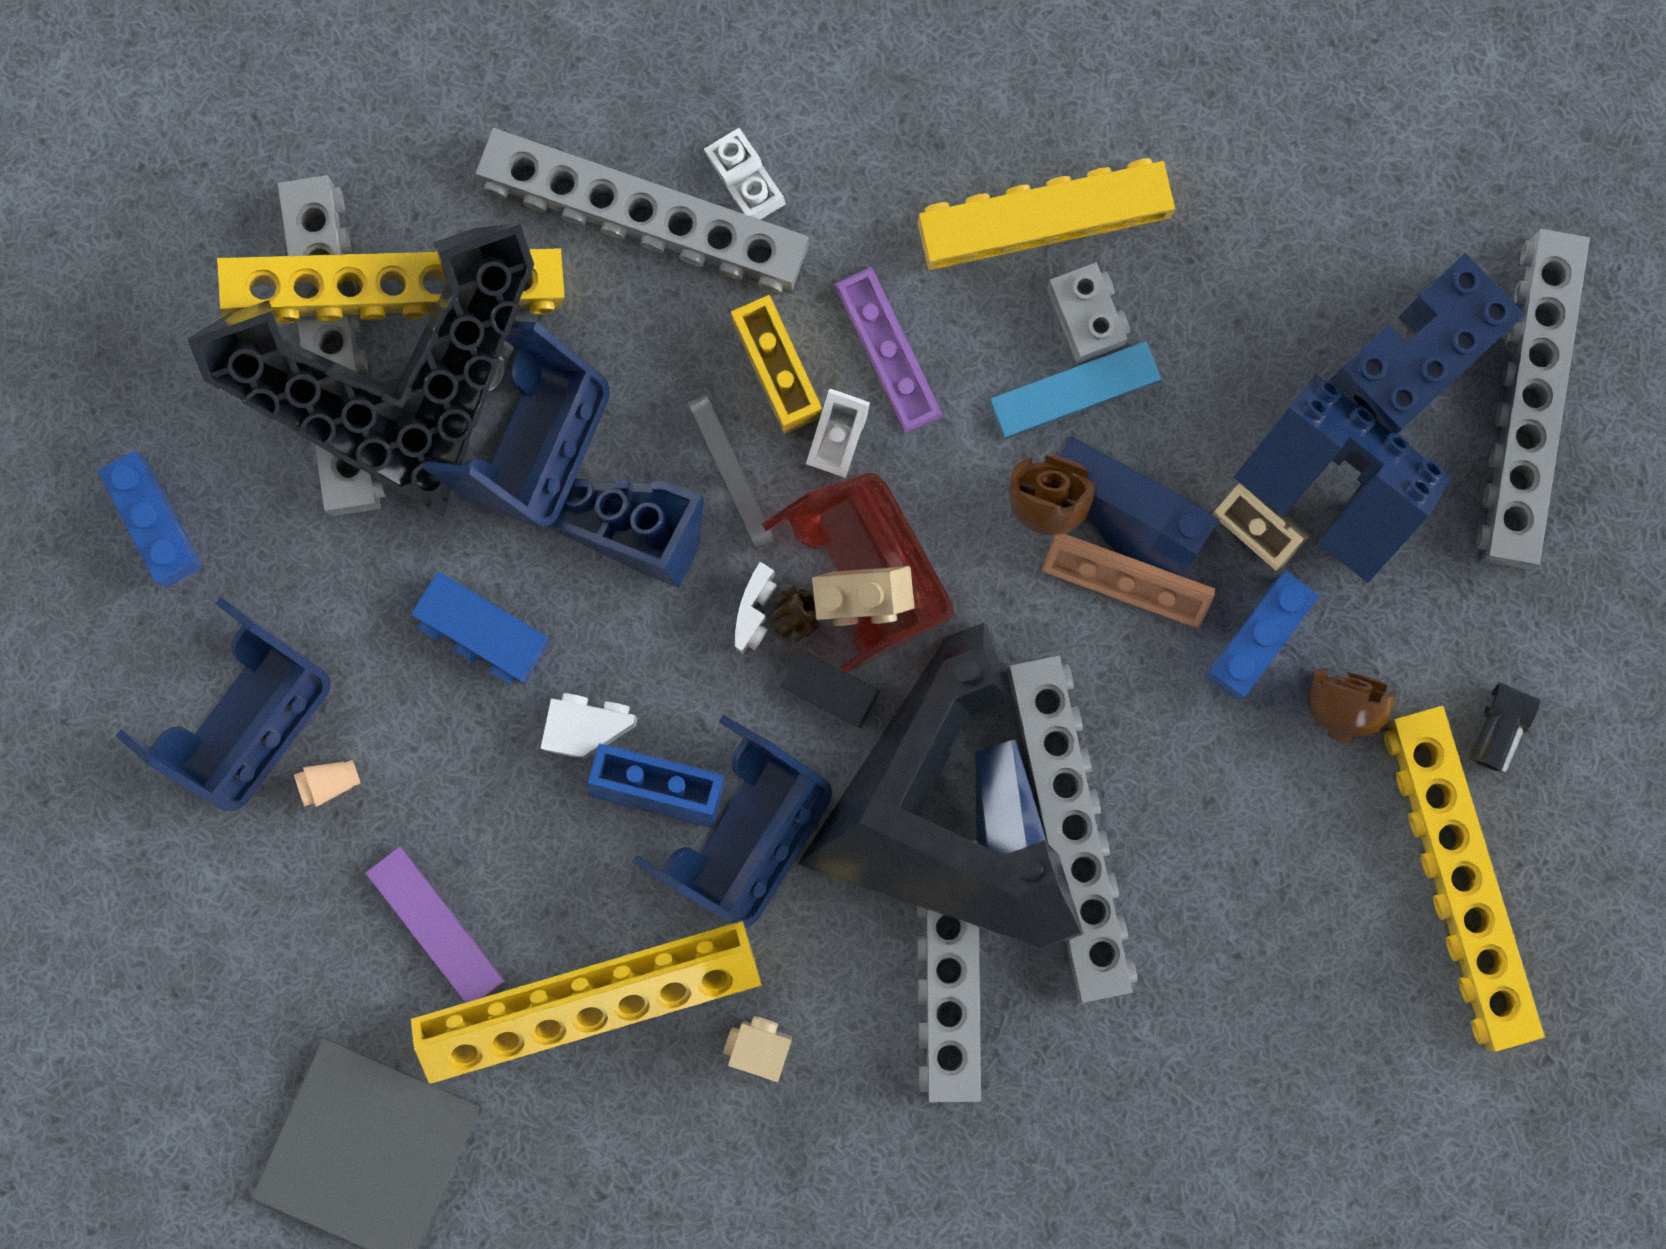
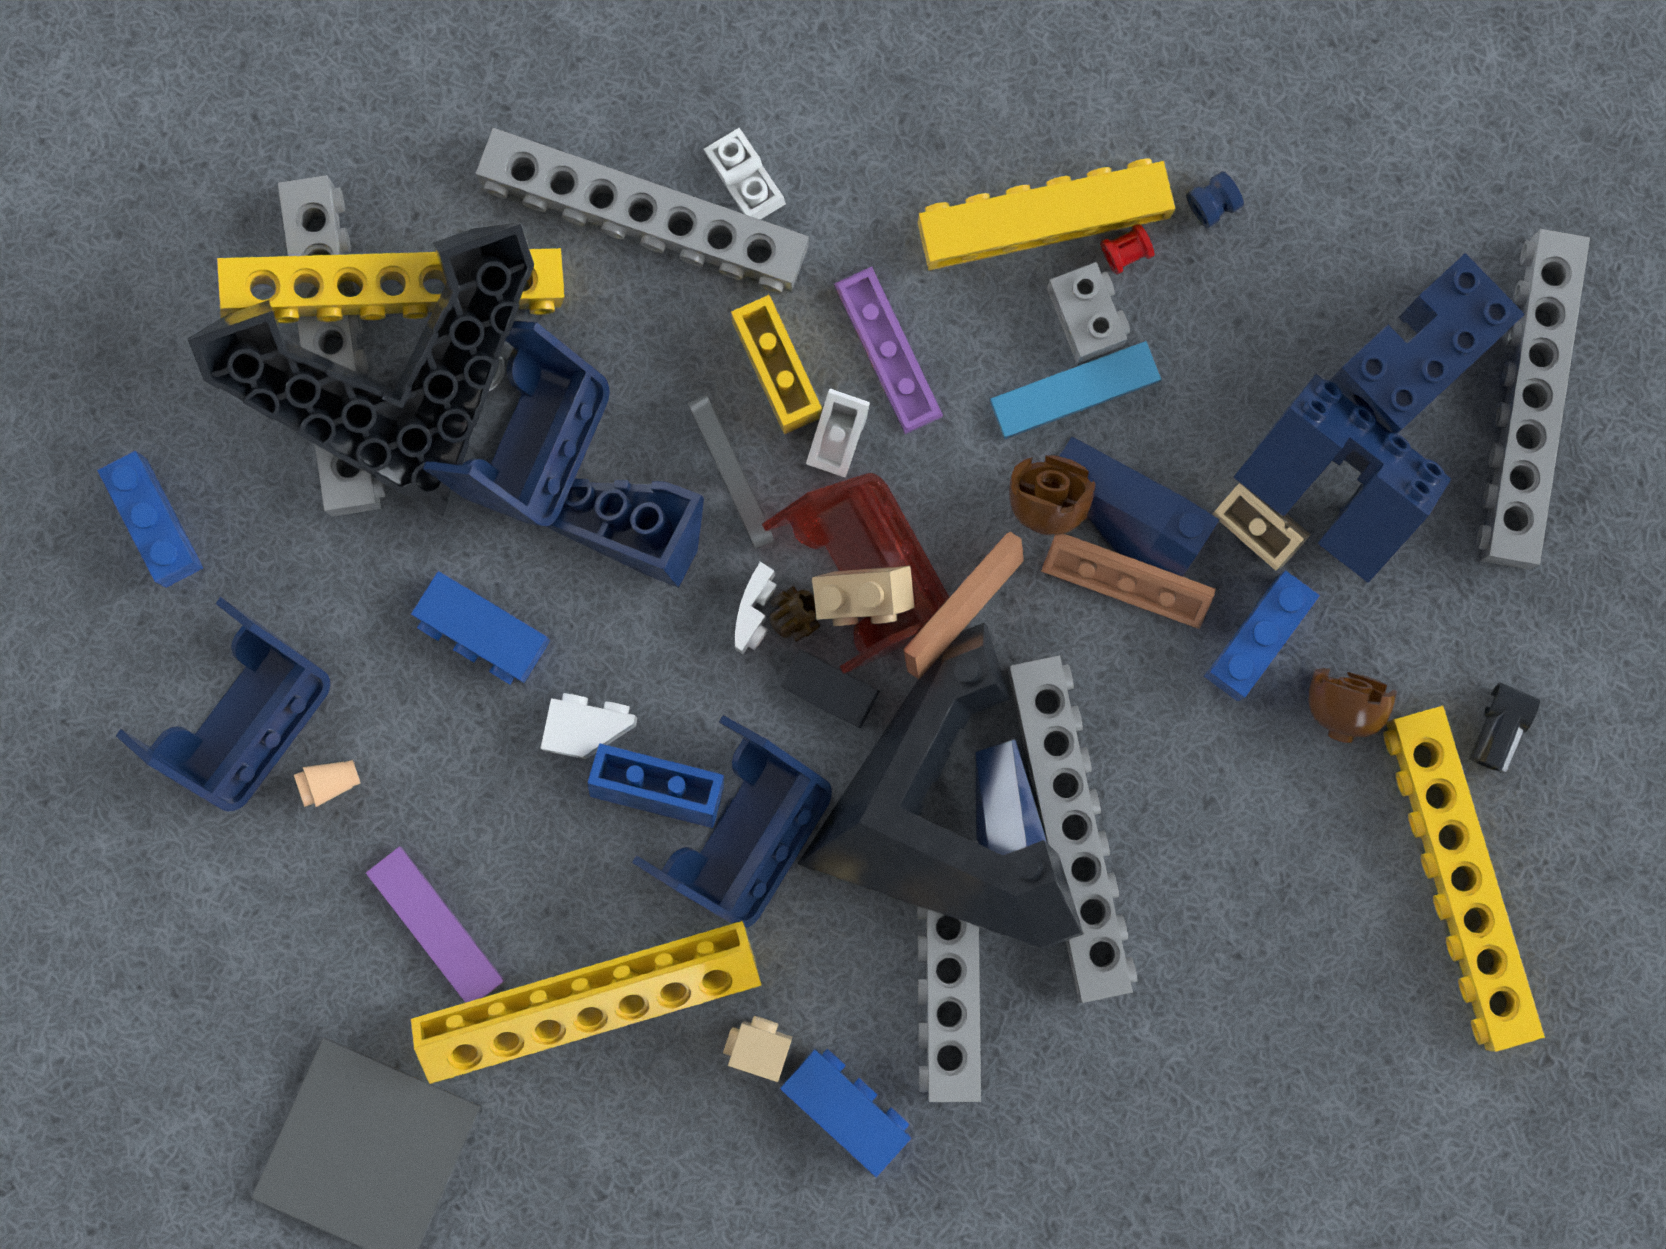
(847, 1110): none -> blue brick
(963, 605): none -> nougat tile
(1127, 248): none -> red bush
(1213, 200): none -> dark blue wheel

